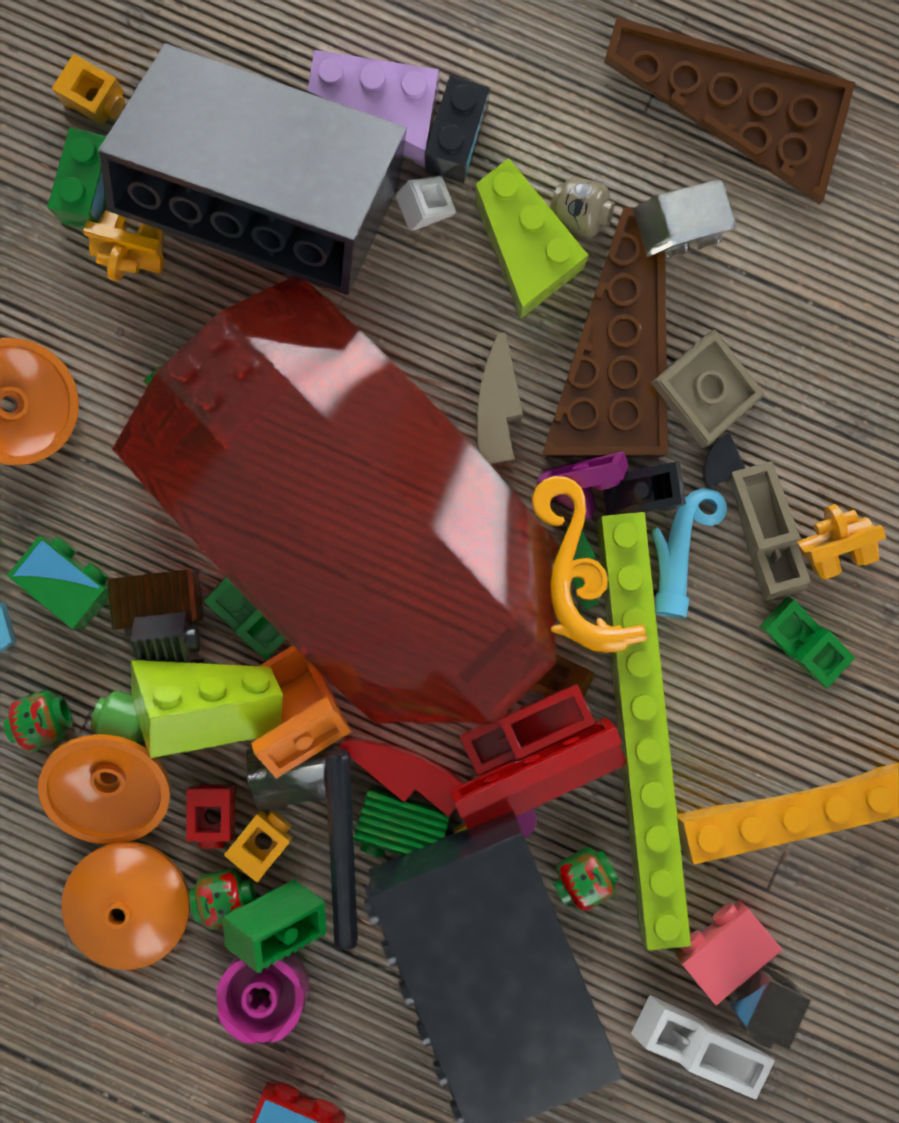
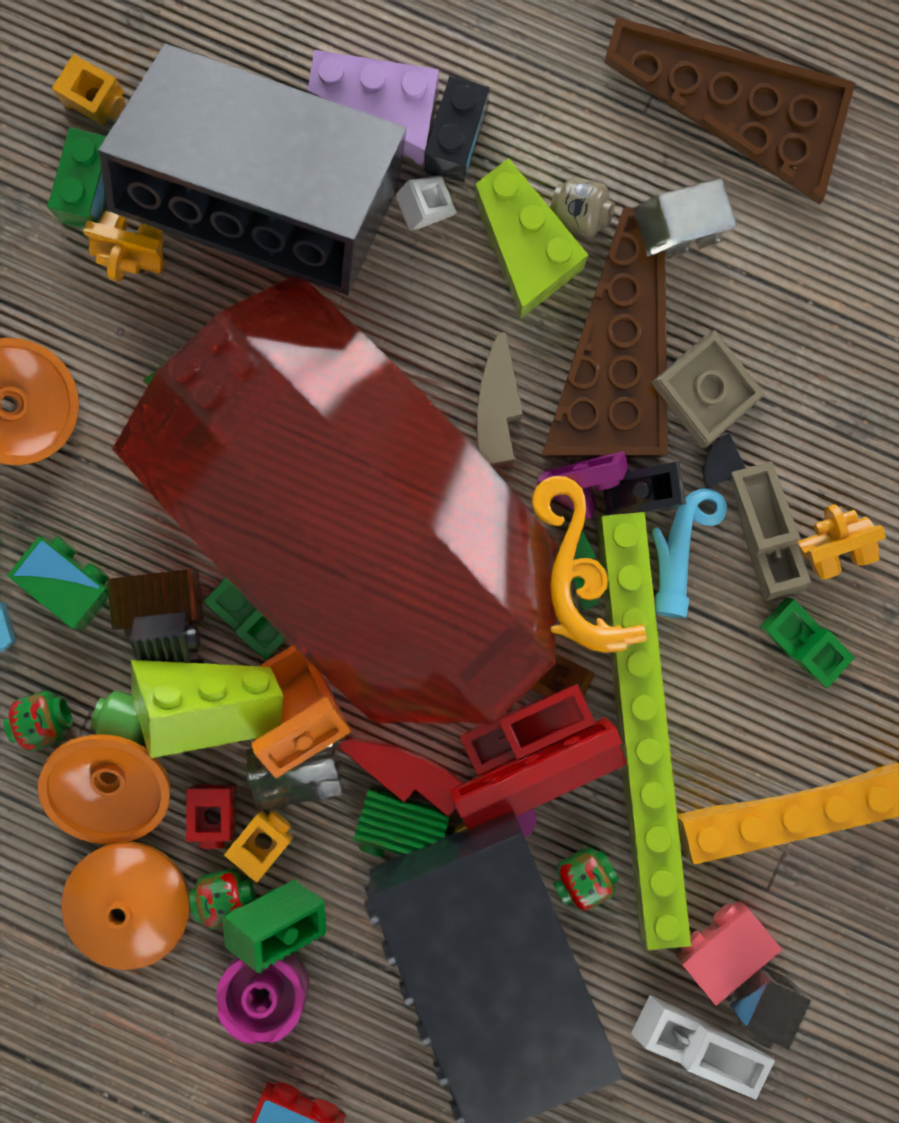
(341, 848): black axle -> none

